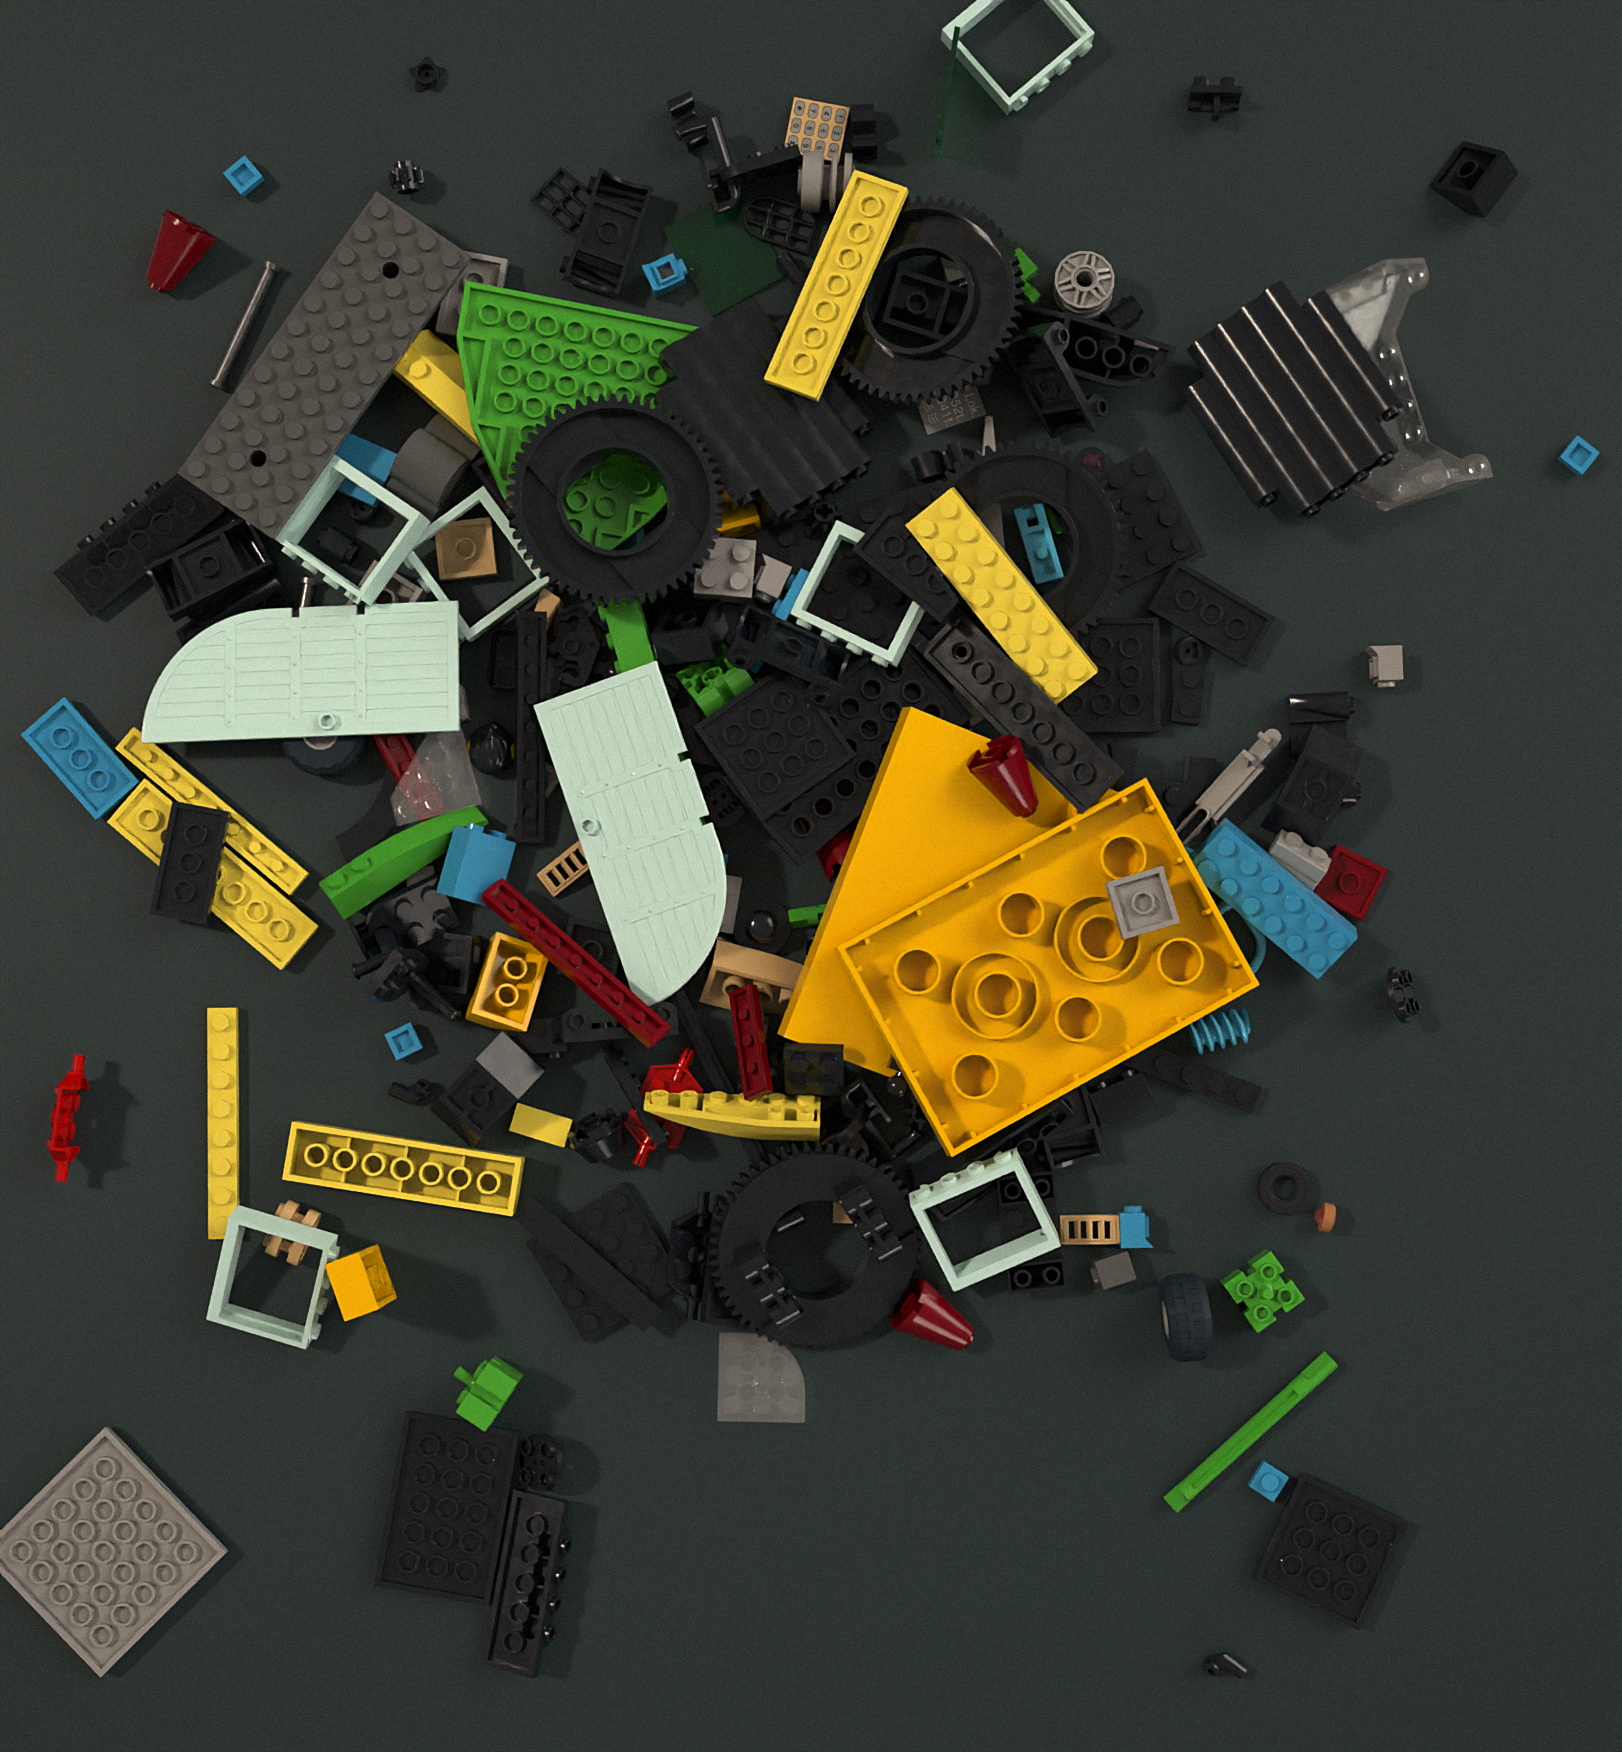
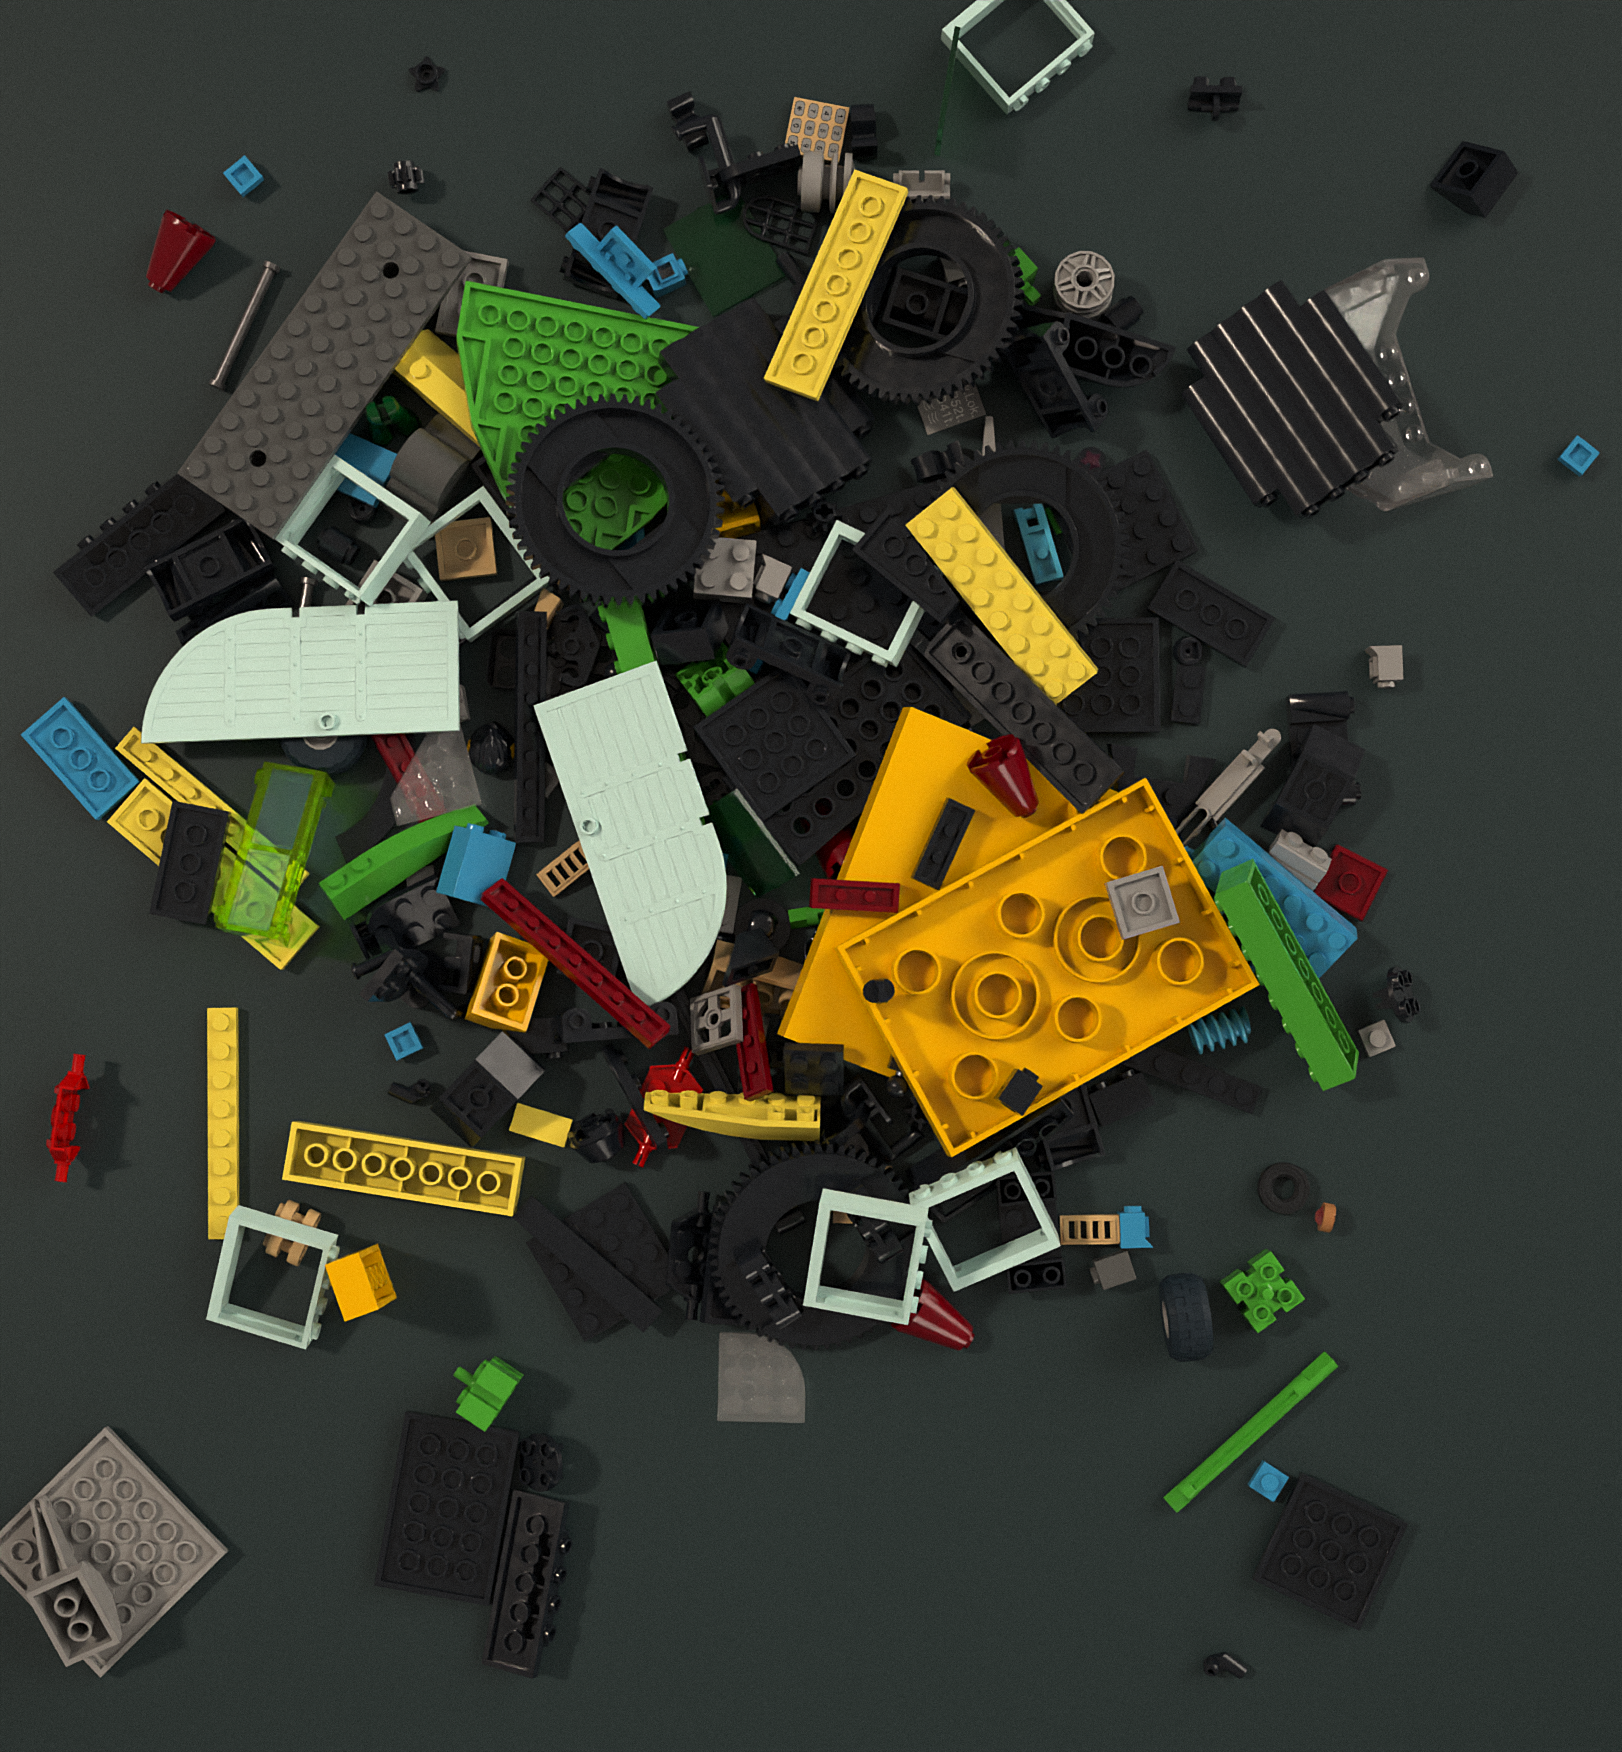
(70, 1602): none -> light grey slope
(273, 852): none -> windscreen
(383, 415): none -> dark green piece
(619, 264): none -> dark azure bracket
(700, 1022): none -> light grey piece
(749, 844): none -> clear green piece
(750, 957): none -> black slope
(854, 895): none -> dark red plate
(855, 1302): none -> light aqua window
(878, 991): none -> black piece
(934, 183): none -> light grey hinge
(942, 844): none -> black plate
(1019, 1090): none -> black brick
(1286, 975): none -> bright green brick
(1375, 1038): none -> light grey plate

